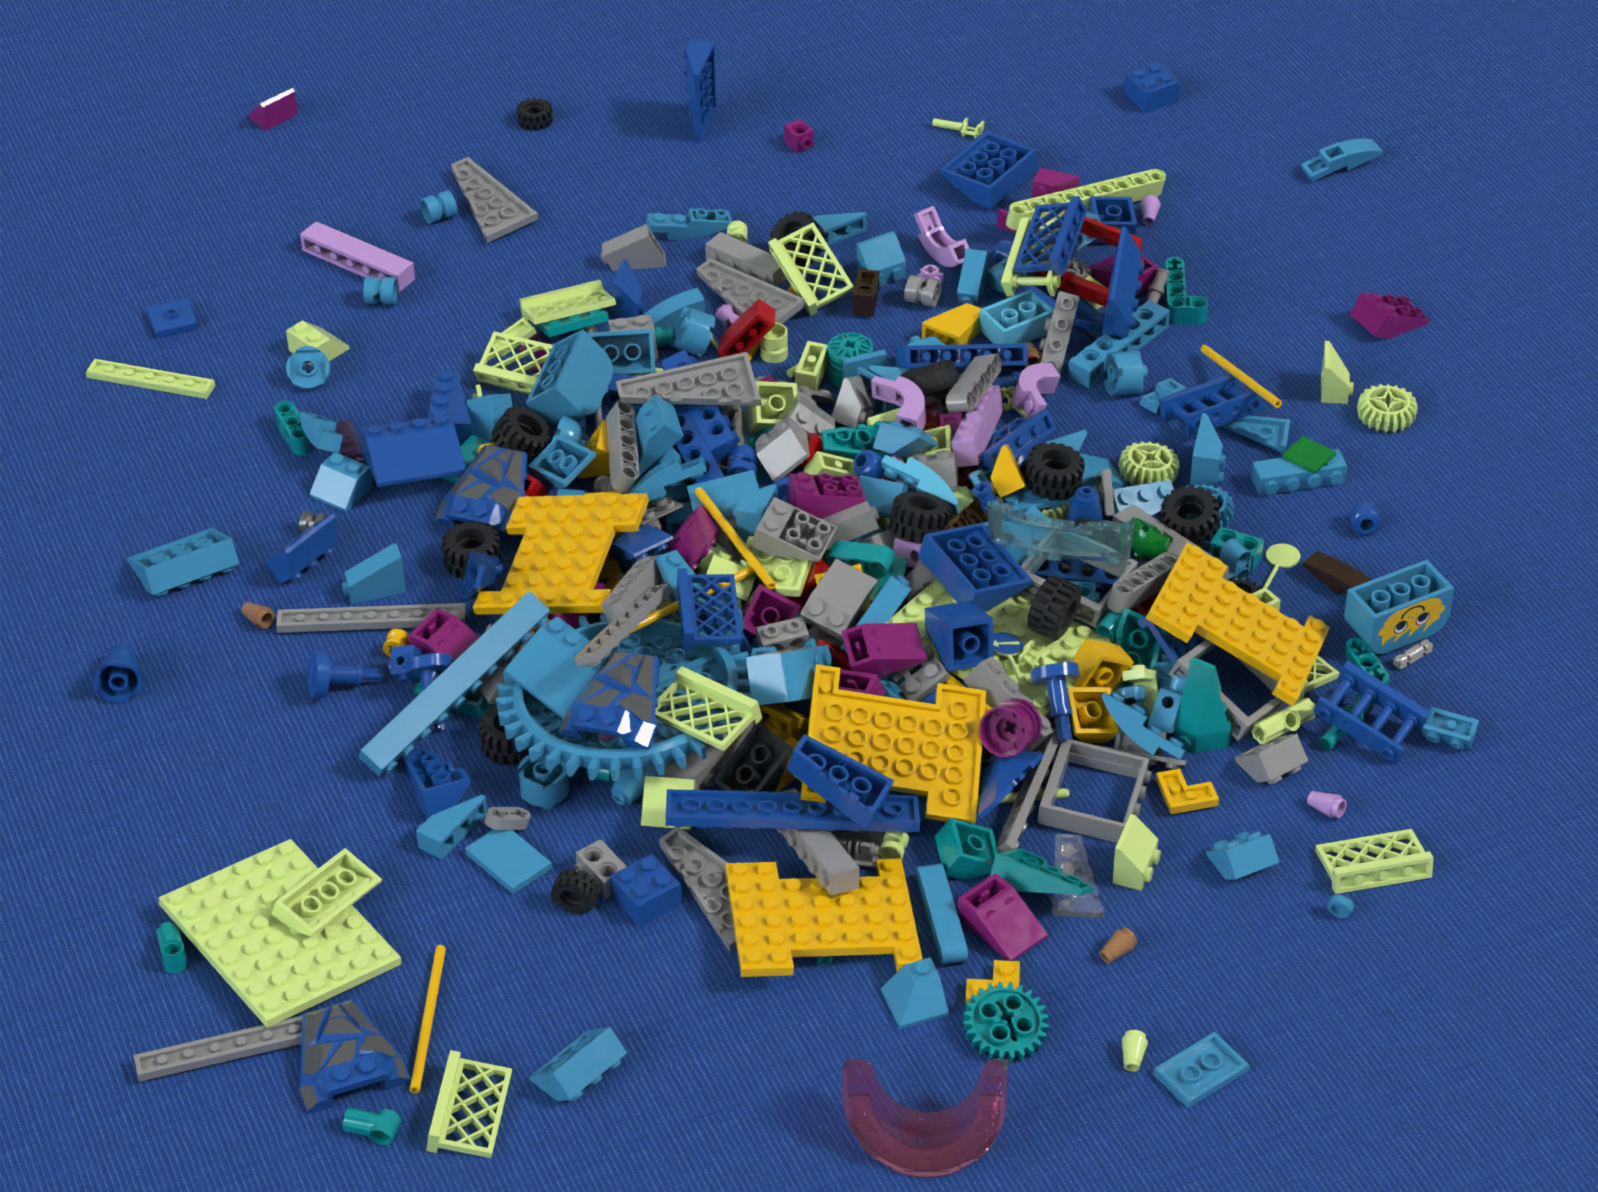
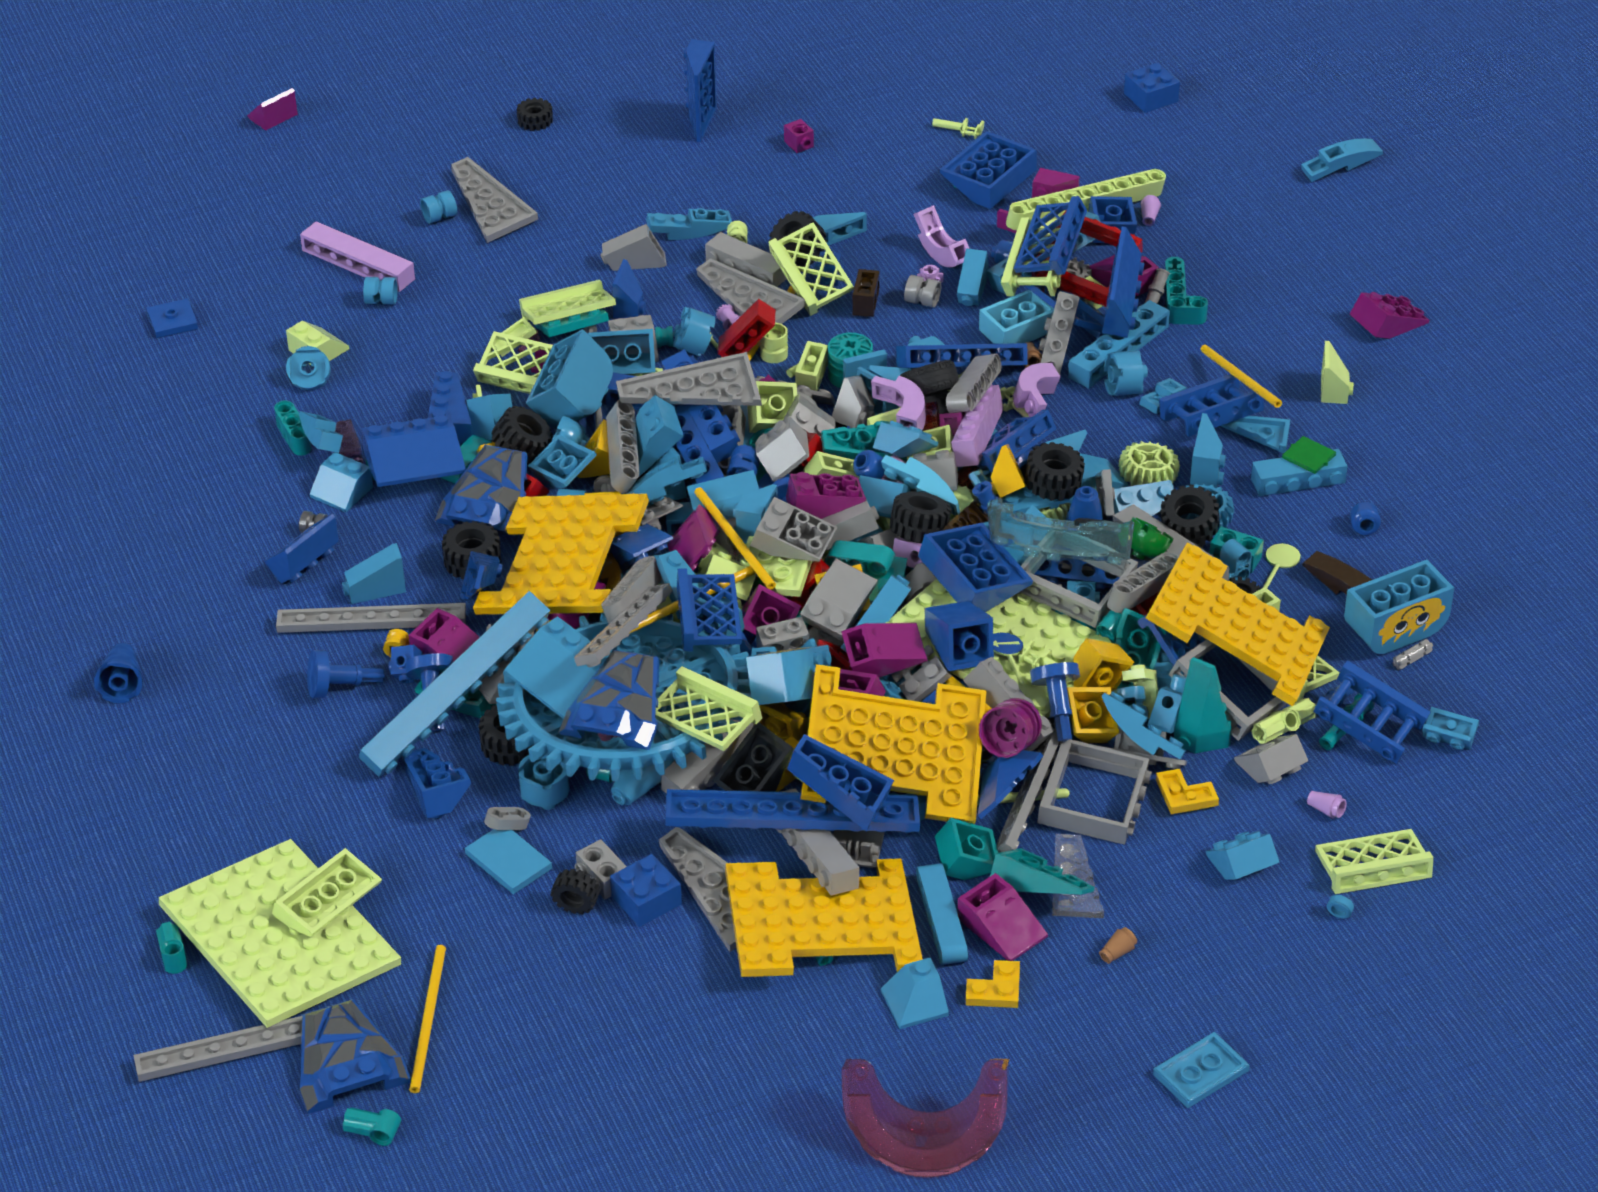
(150, 378): yellowish green tile -> none
(184, 561): dark azure slope -> none
(259, 615): medium nougat cone -> none
(447, 828): dark azure slope -> none
(448, 1096): yellowish green fence -> none
(579, 1064): dark azure slope -> none
(655, 799): yellowish green tile -> none
(669, 311): dark azure slope -> none
(884, 255): dark azure slope -> none
(893, 845): yellowish green wheel -> none
(955, 326): yellow slope -> none
(1027, 1015): teal gear -> none
(1054, 607): black tyre -> none
(1133, 1047): yellowish green cone -> none
(1135, 855): yellowish green slope -> none
(1352, 650): teal beam -> none
(1387, 408): yellowish green gear -> none

